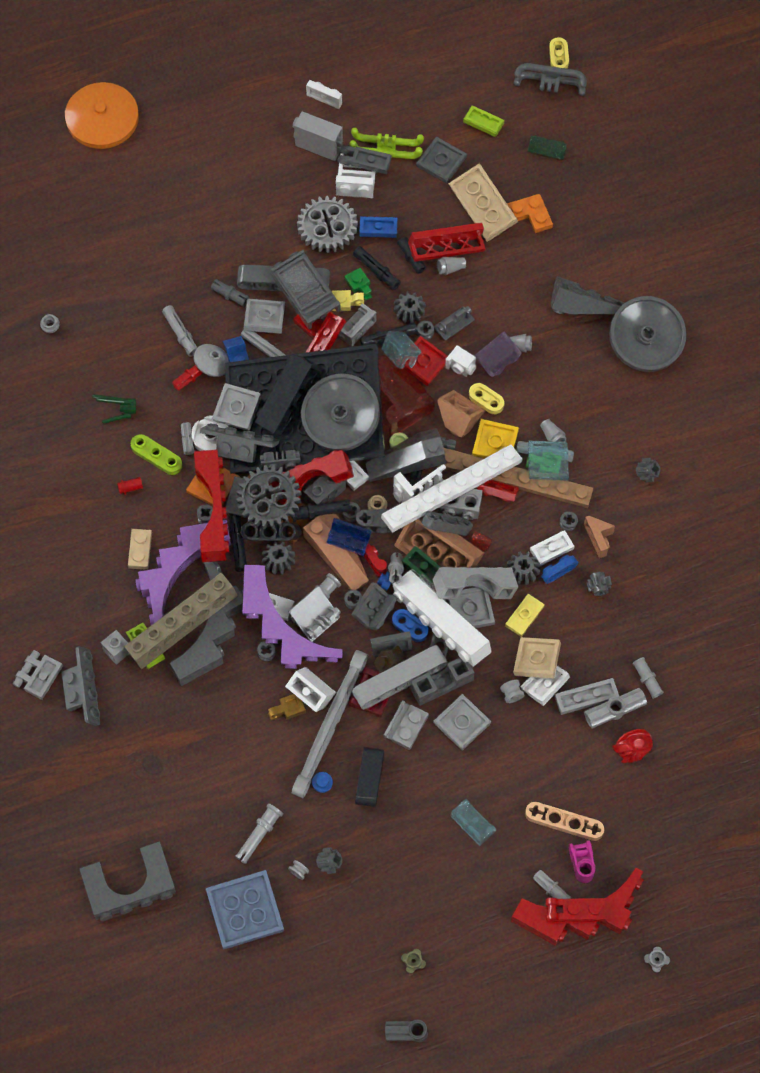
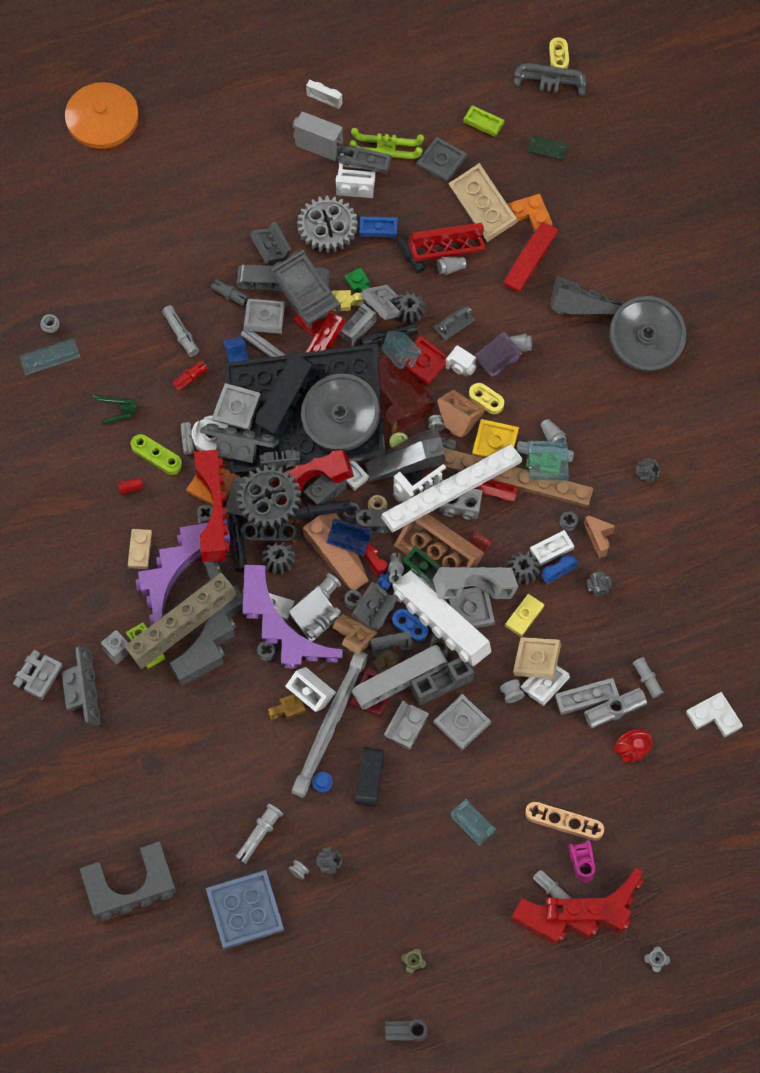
(49, 356): none -> clear light blue plate
(211, 360): light grey dish -> none
(271, 244): none -> dark grey bracket
(356, 634): none -> medium nougat plate
(381, 300): none -> light grey plate
(383, 273): black pin -> none
(425, 324): dark grey bush -> none
(436, 421): none -> light grey bush
(447, 523): dark grey beam -> none
(530, 257): none -> red slope
(716, 710): none -> white plate

